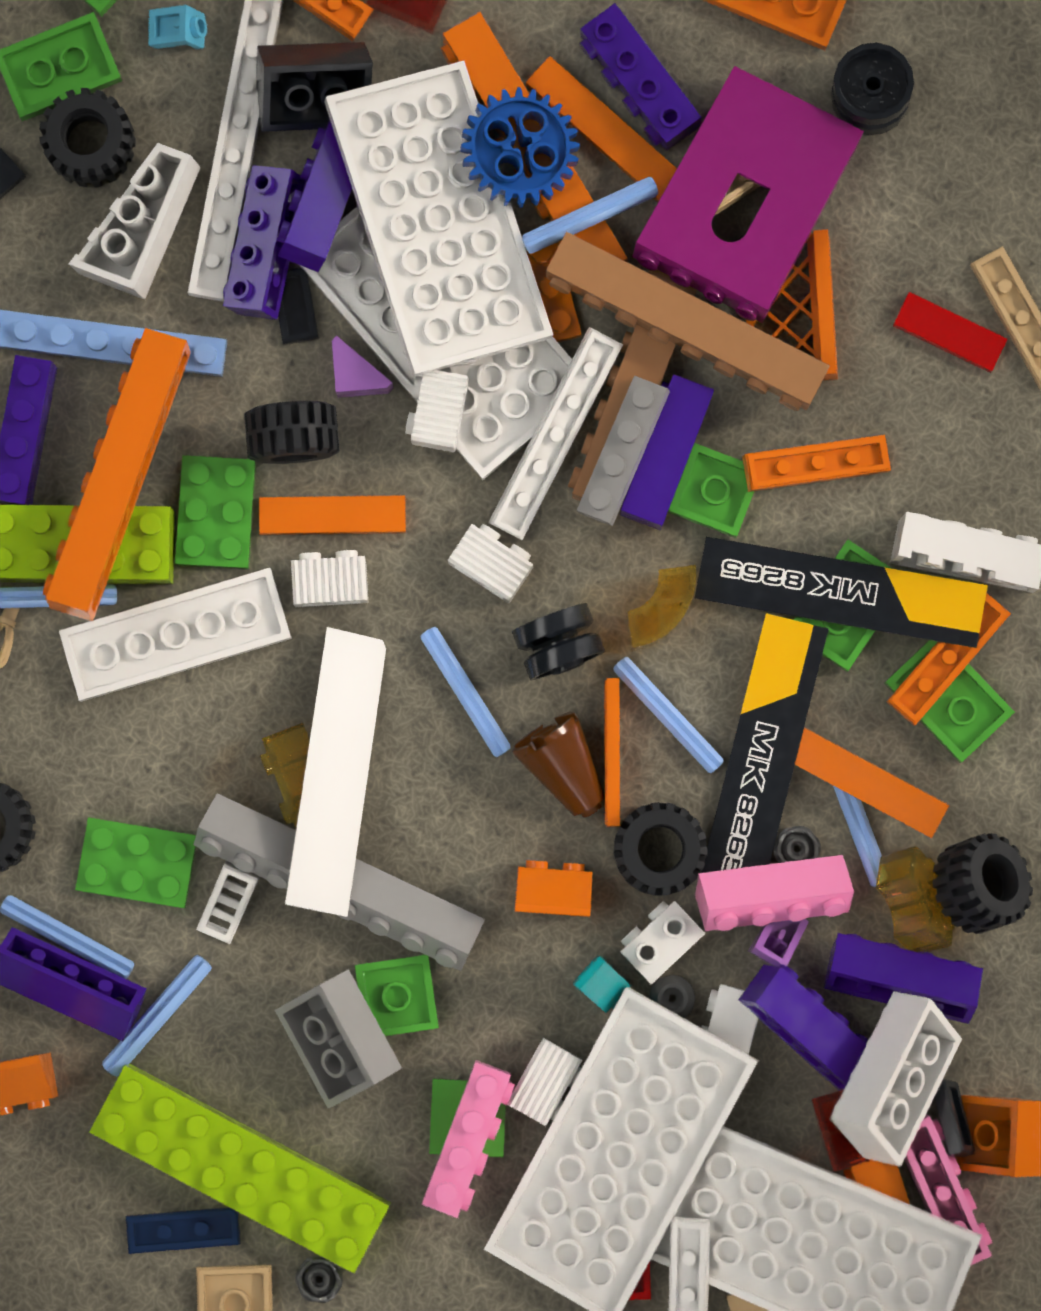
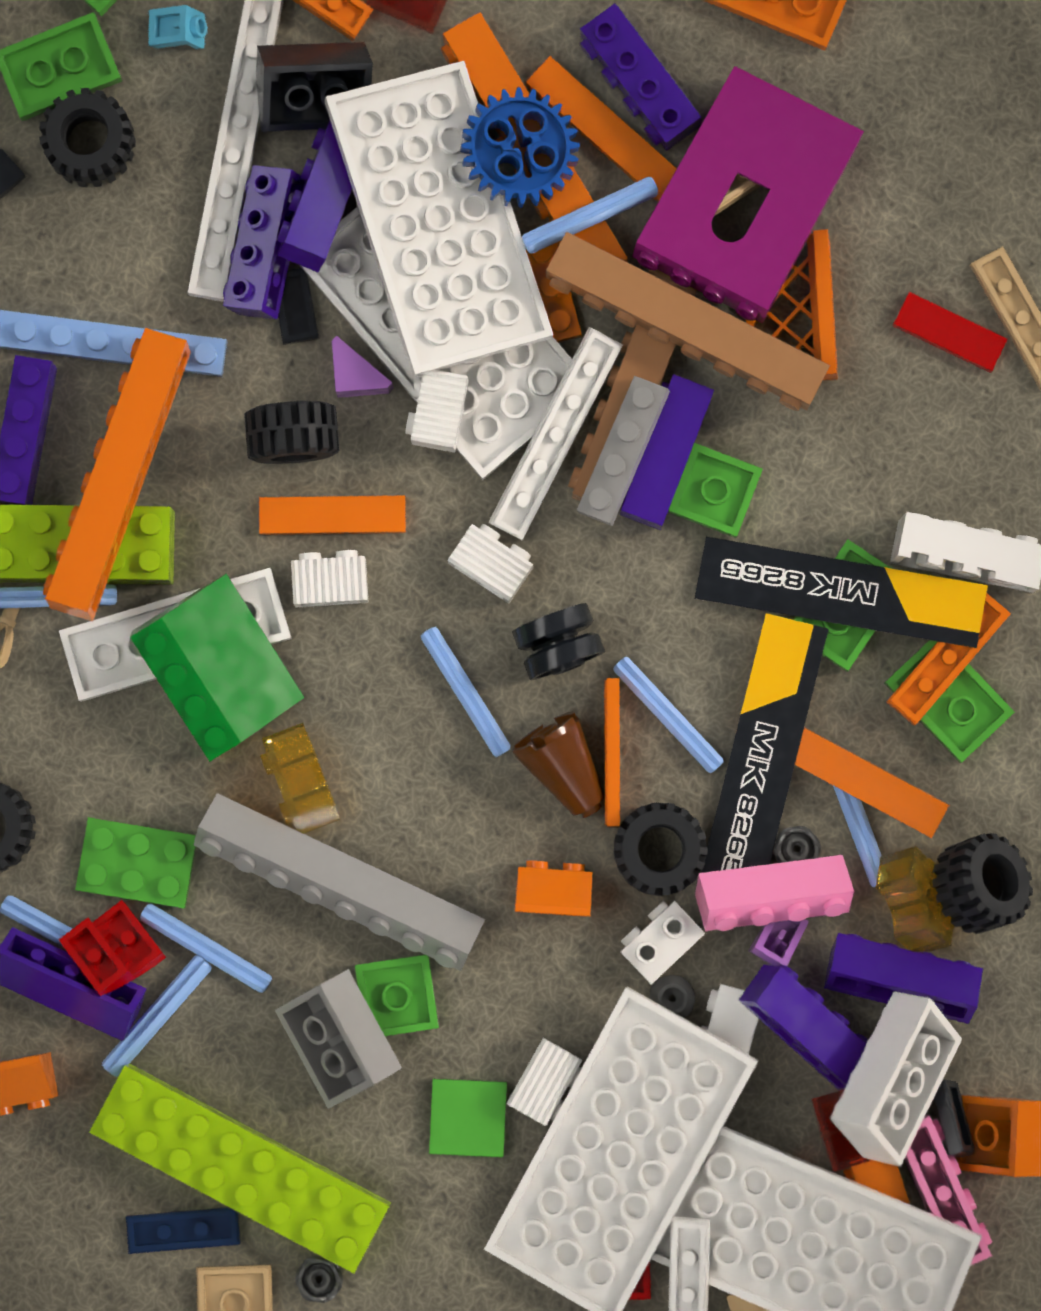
(112, 949): none -> red slope
(140, 224): white wedge -> none
(205, 948): none -> light blue axle
(213, 929): white slope -> none
(215, 512): bright green plate -> none
(216, 666): none -> green slope
(336, 773): white sticker -> none
(466, 1138): bright pink brick -> none
(601, 984): teal slope -> none
(664, 609): clear yellow brick -> none
(816, 463): orange tile -> none
(875, 67): black wheel -> none

